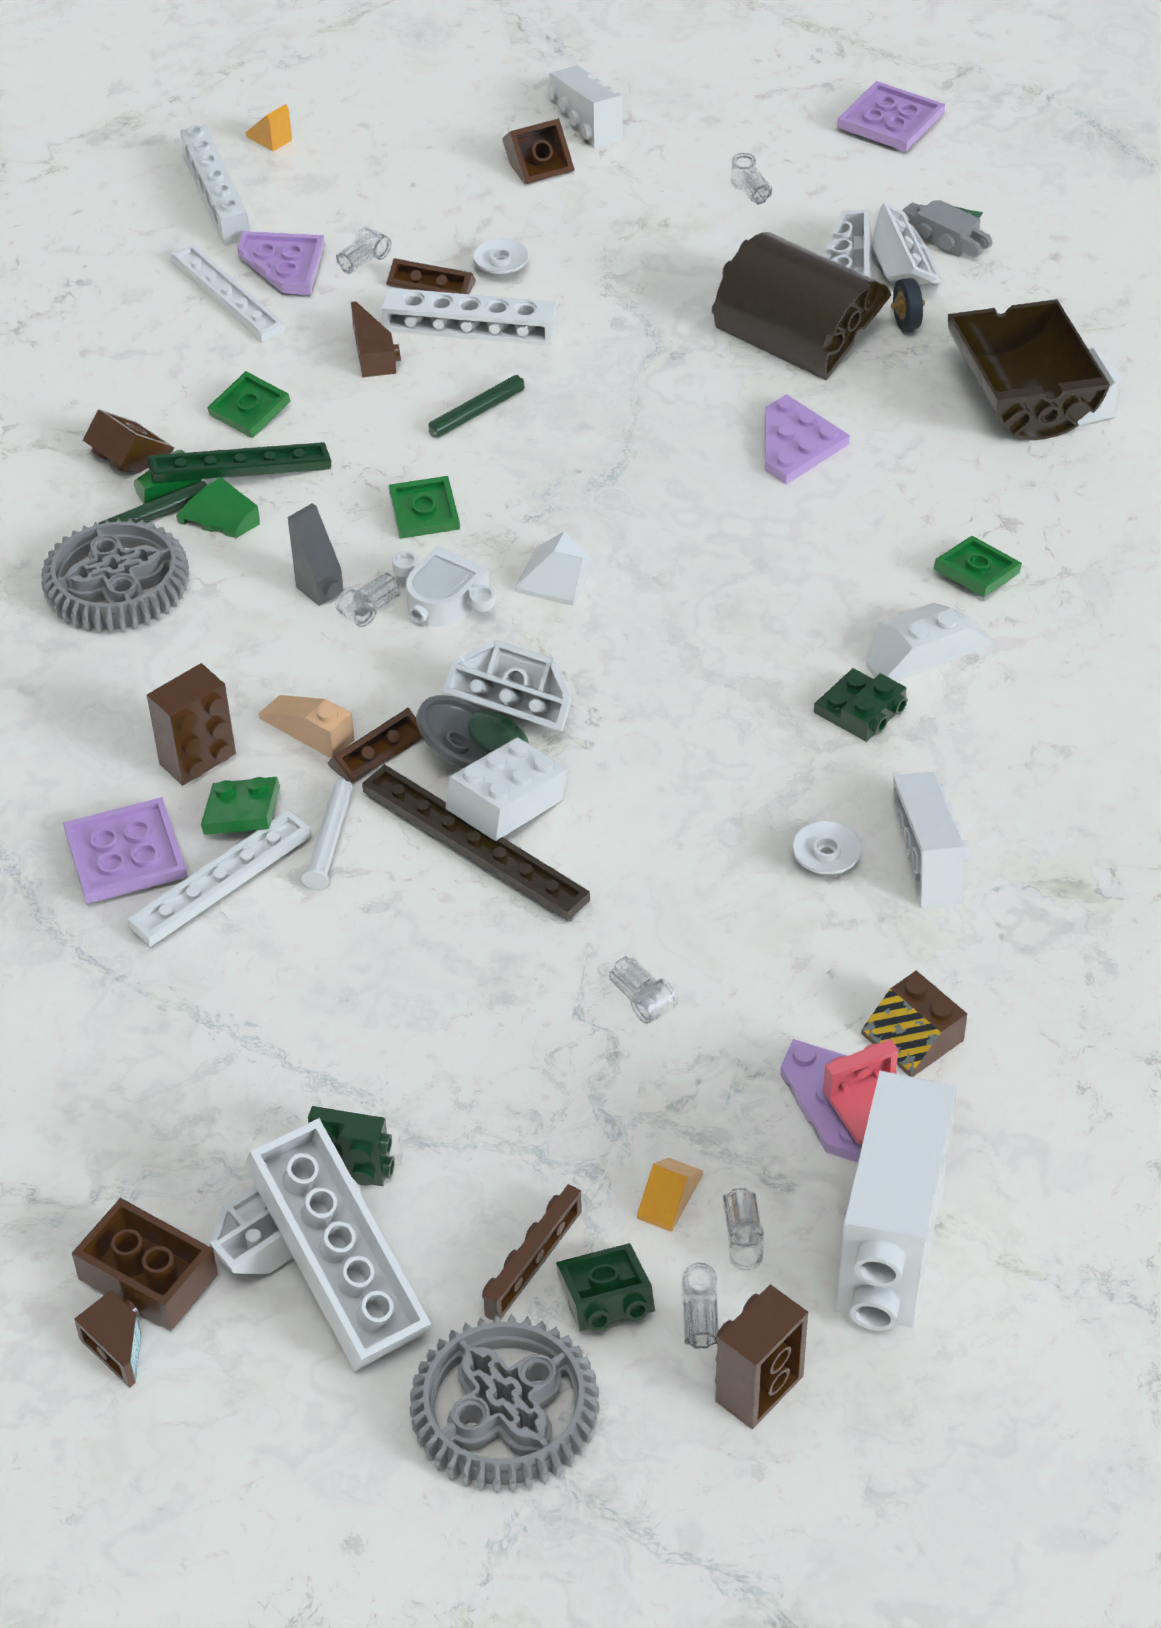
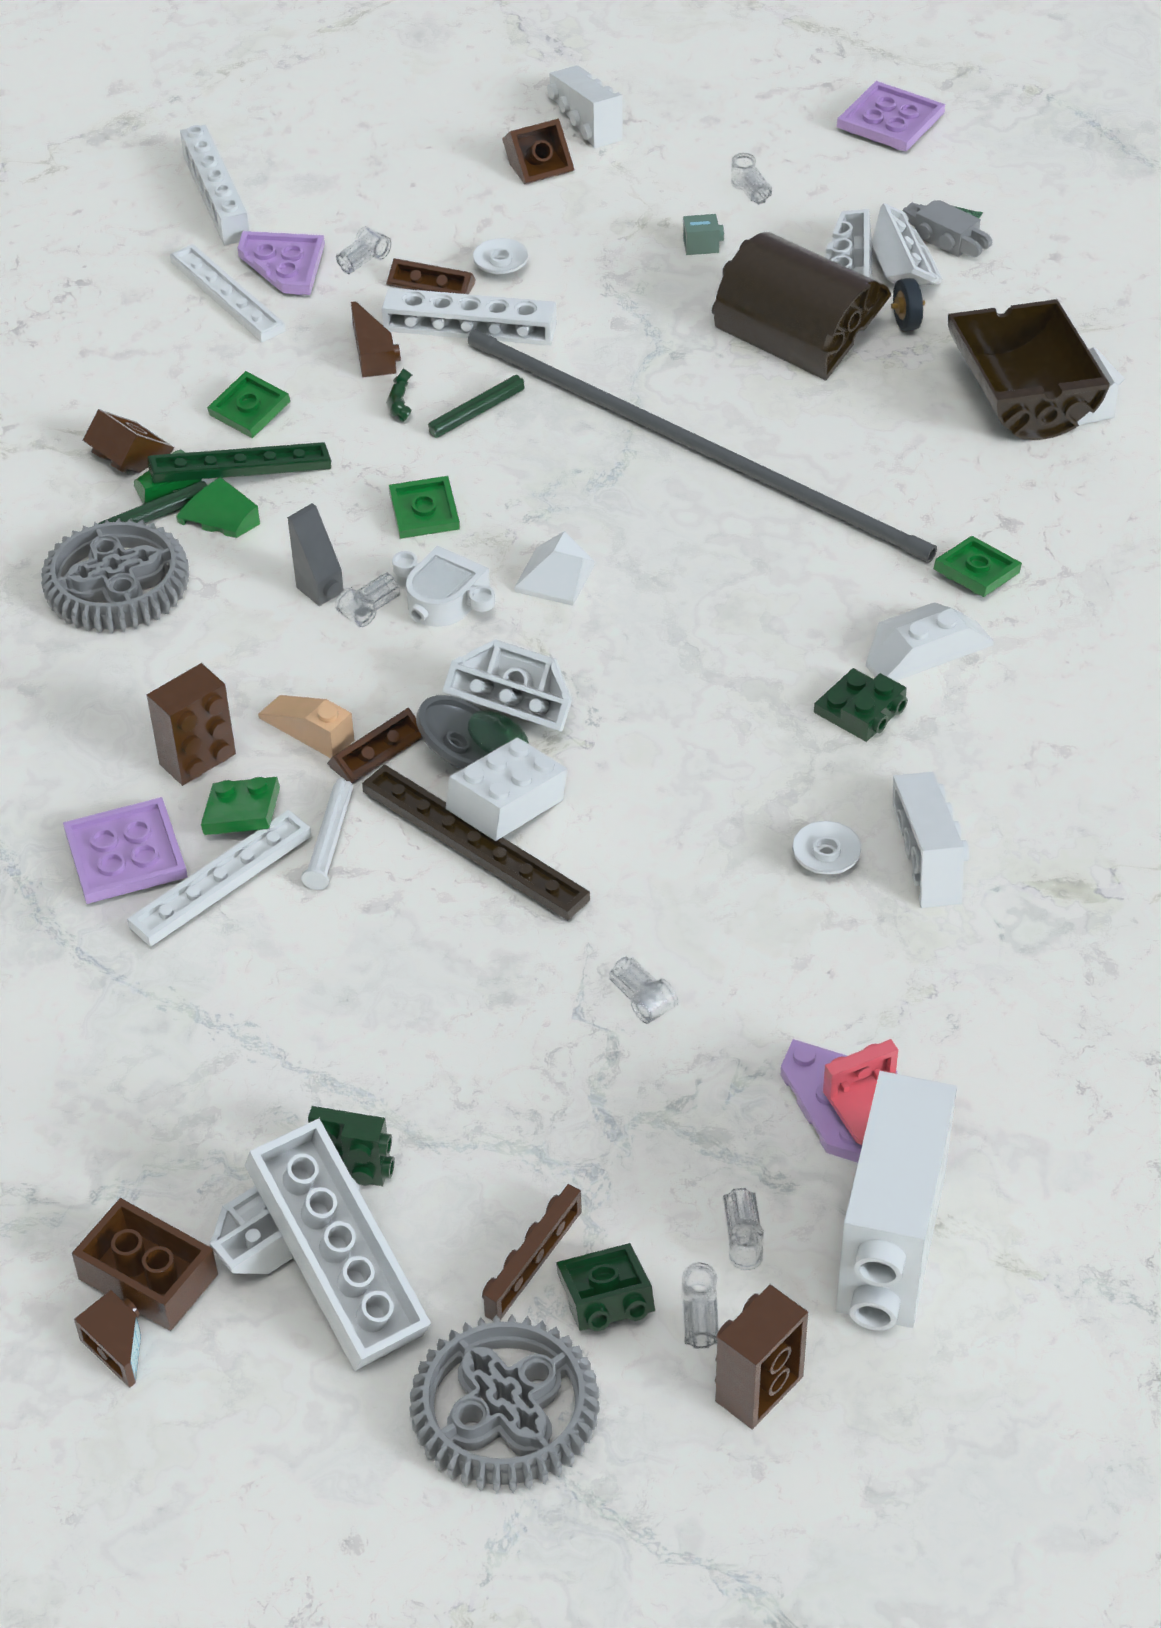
(272, 130): light orange slope -> none
(395, 399): none -> dark green arm
(668, 1192): light orange slope -> none
(702, 234): none -> sand green brick
(797, 439): lavender plate -> none
(909, 543): none -> dark grey piece
(918, 1021): slope -> none

